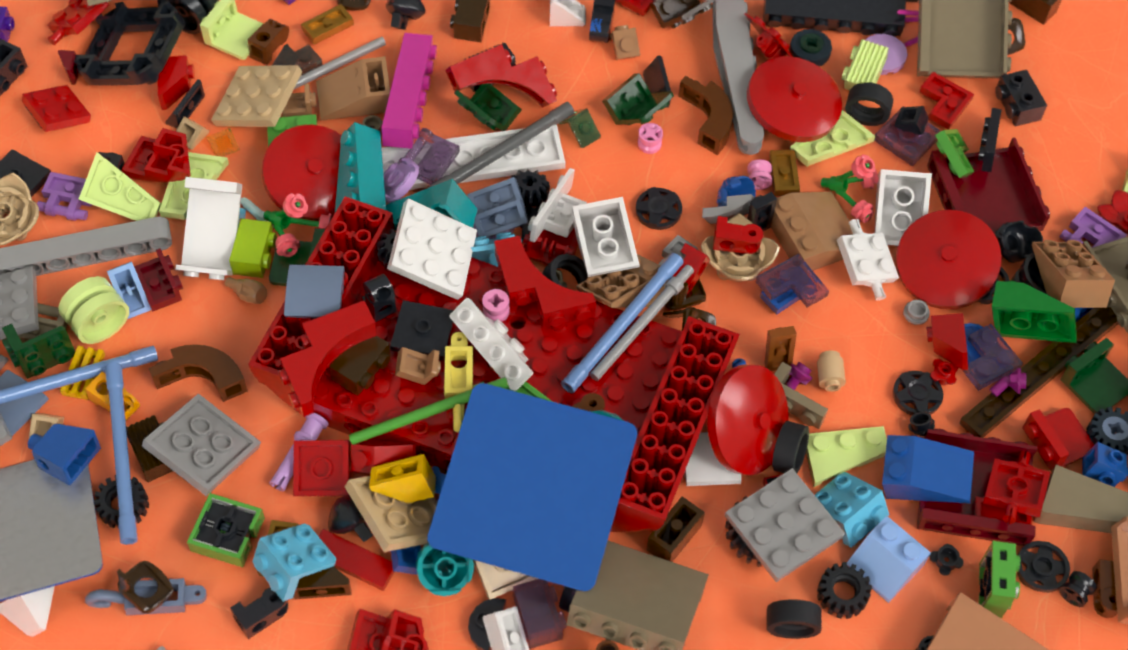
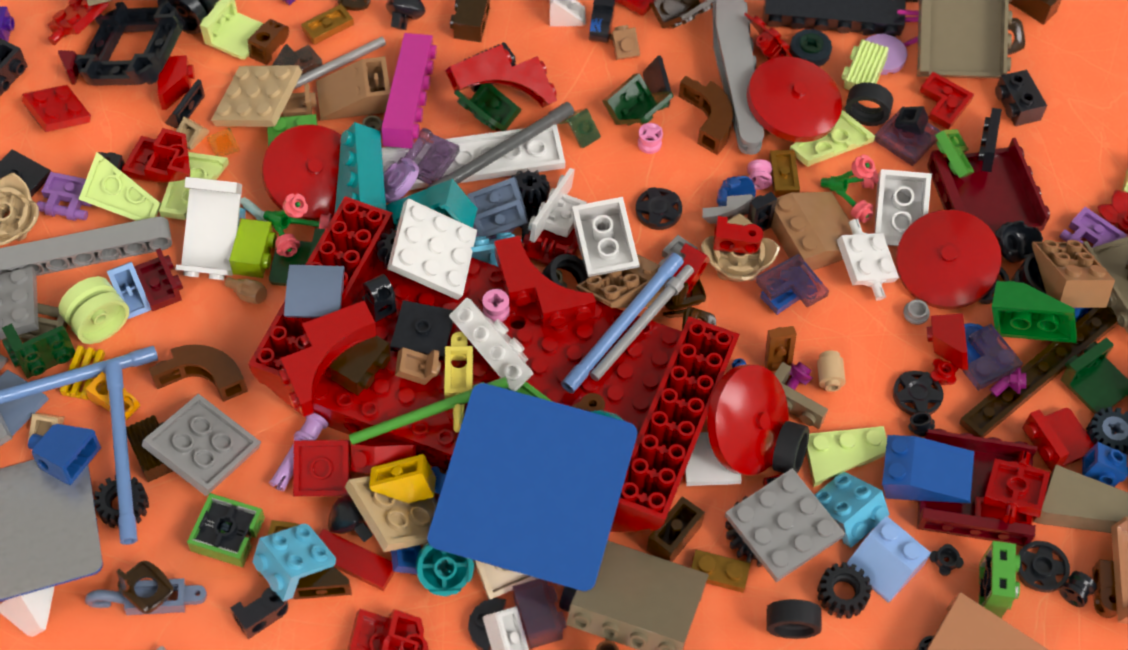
(722, 570): none -> pearl gold plate

